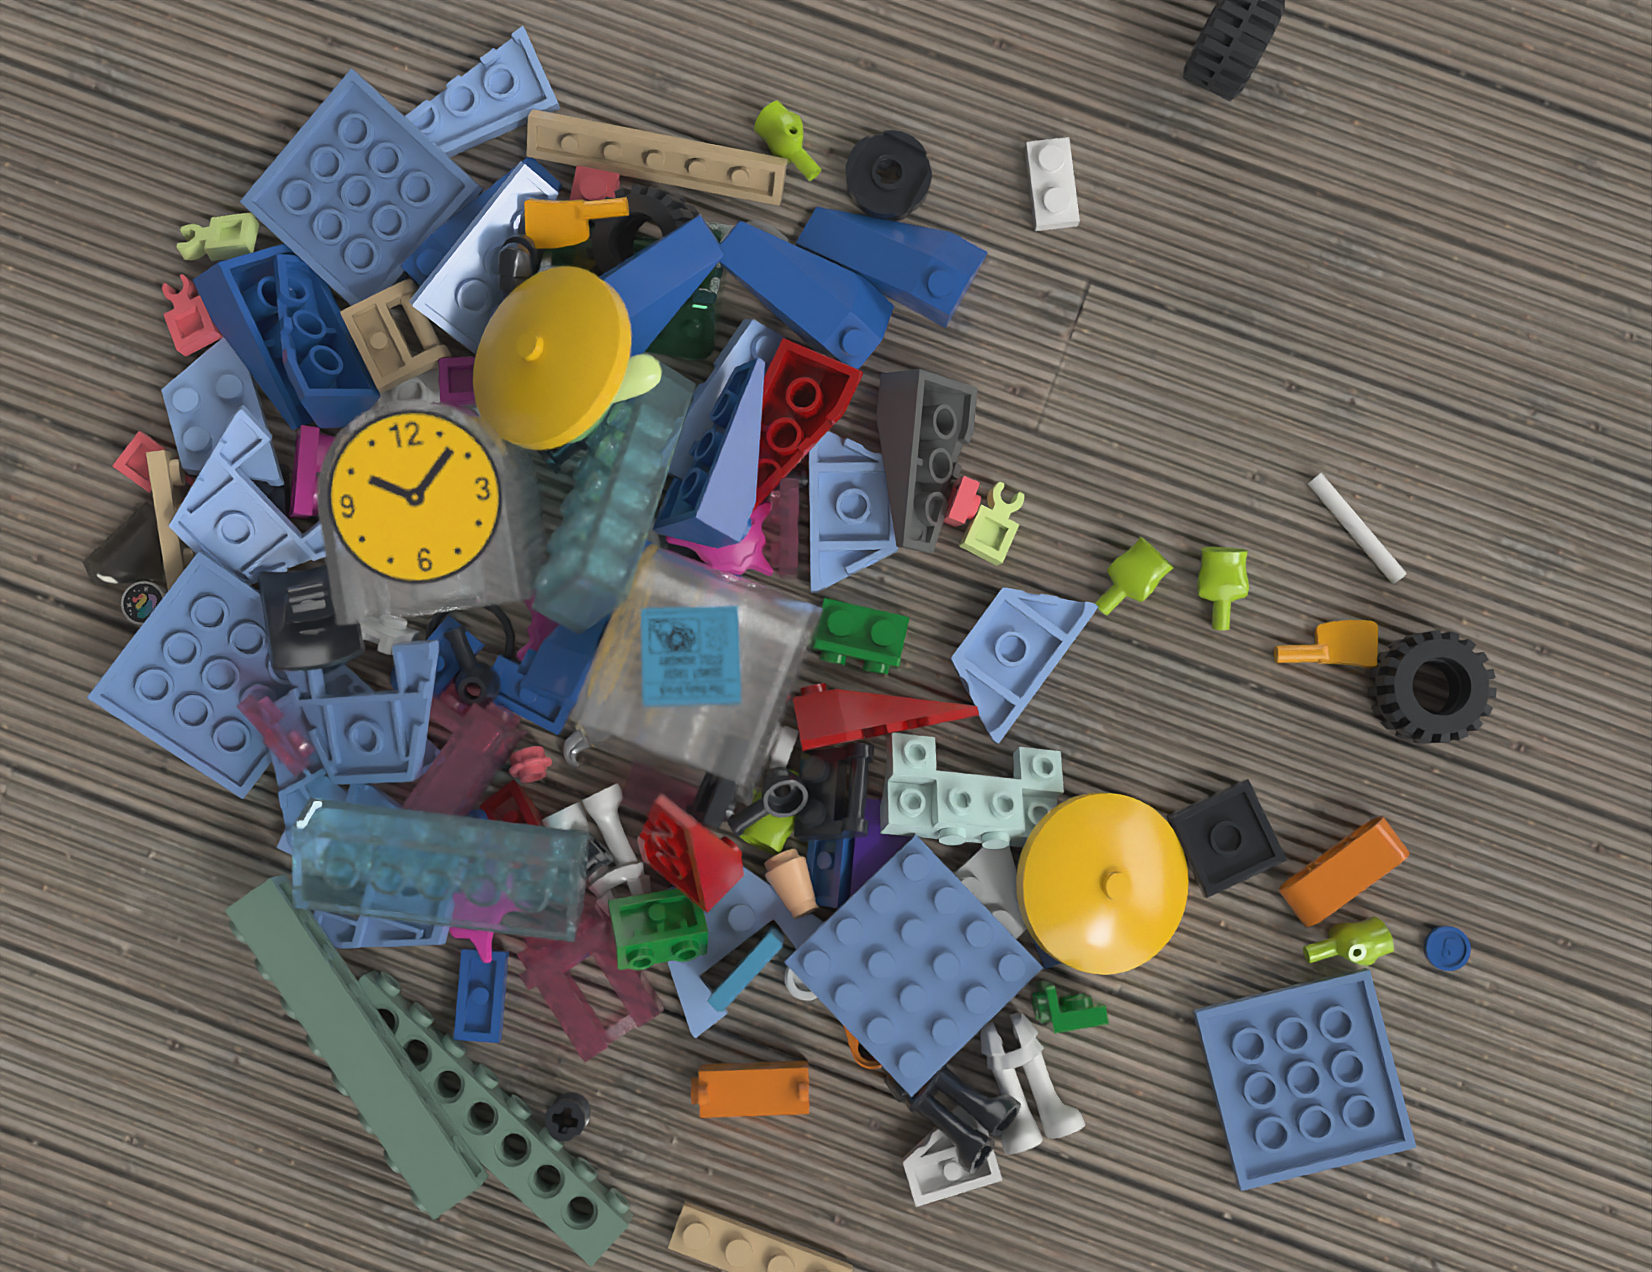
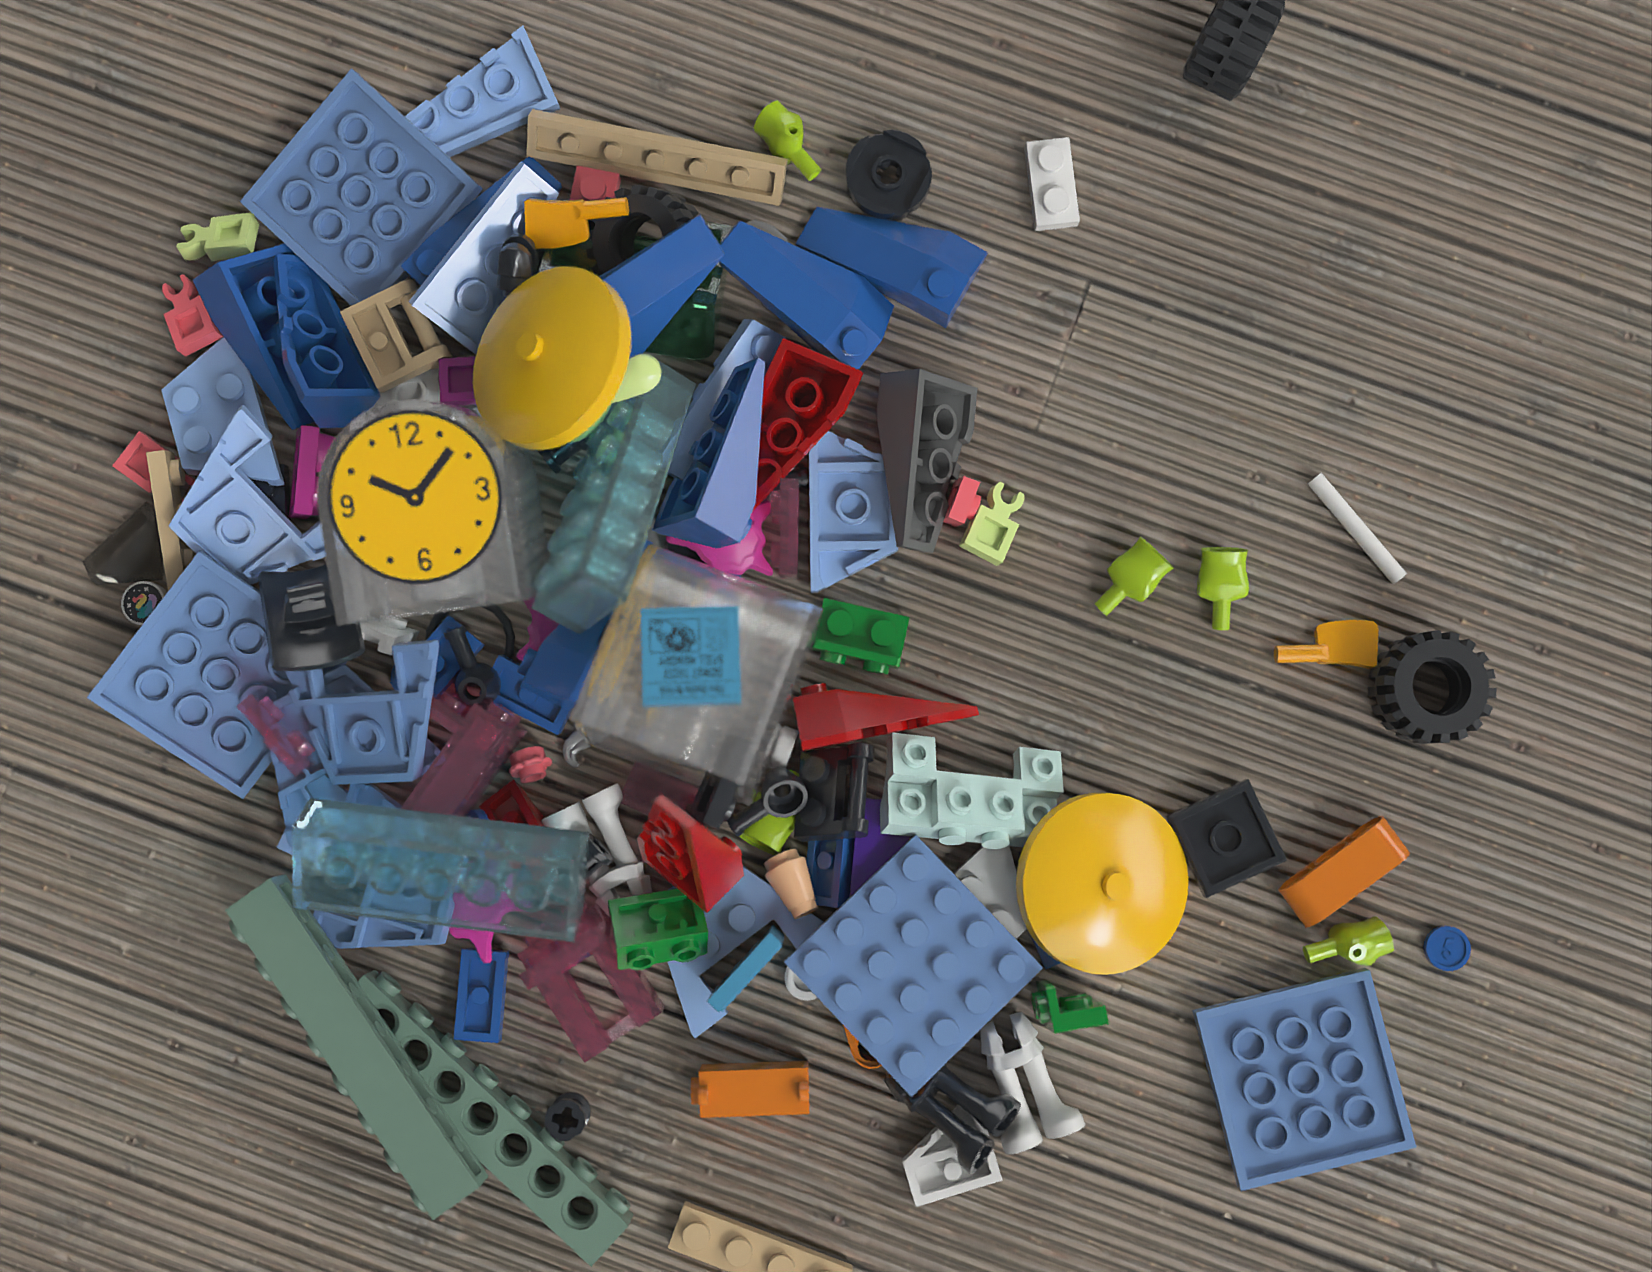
(1015, 652): light blue wing -> none

